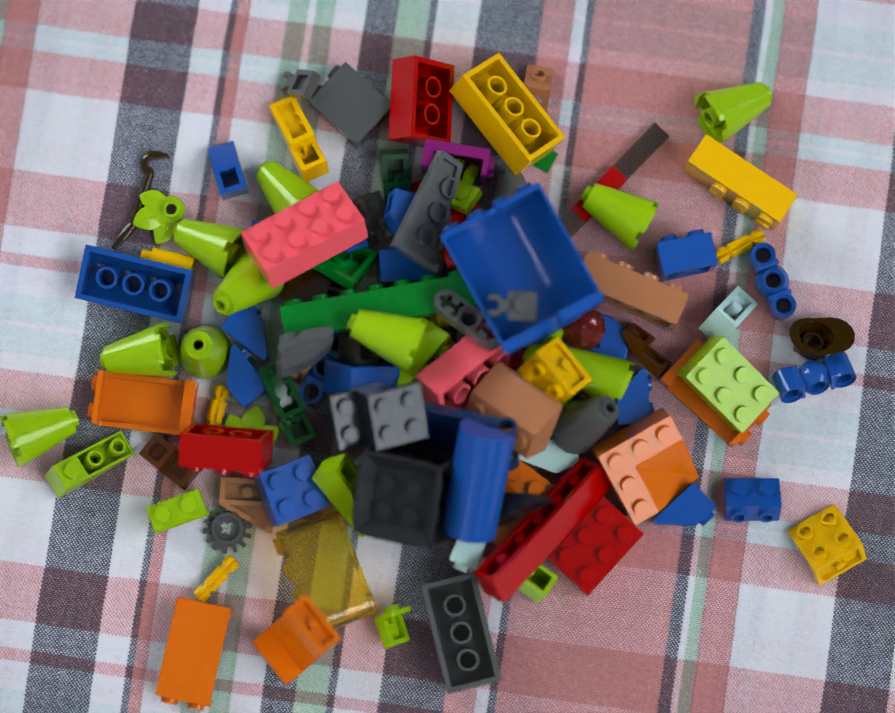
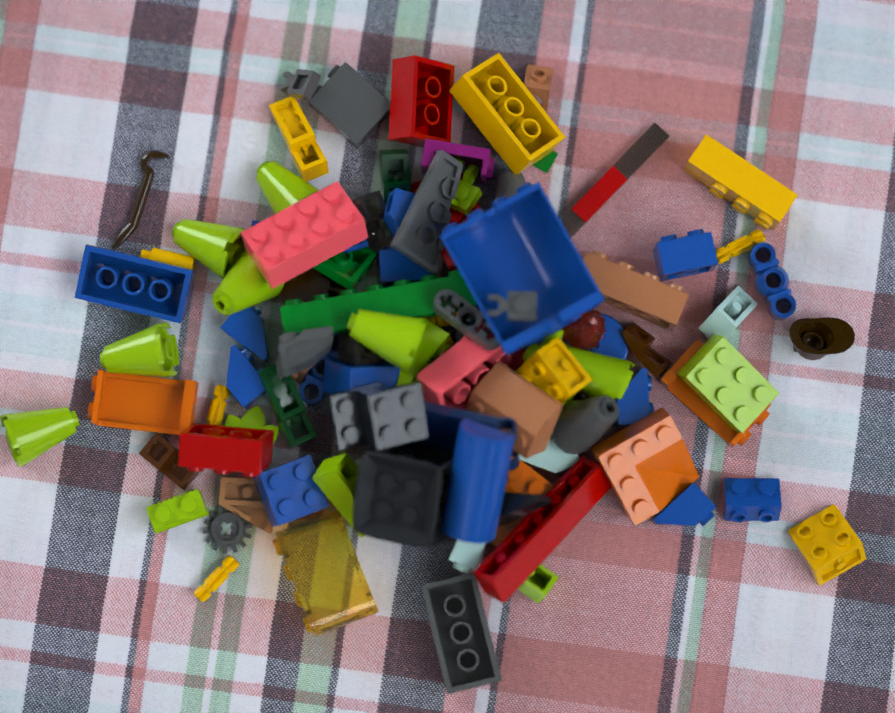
(88, 464): lime slope -> none
(155, 216): lime plate -> none
(193, 653): orange panel -> none
(211, 359): lime cone -> none
(228, 170): blue slope -> none
(296, 639): orange panel -> none
(392, 626): lime bracket -> none
(595, 546): red brick -> none
(619, 212): lime cone -> none
(731, 108): lime cone -> none
(814, 377): blue piece -> none

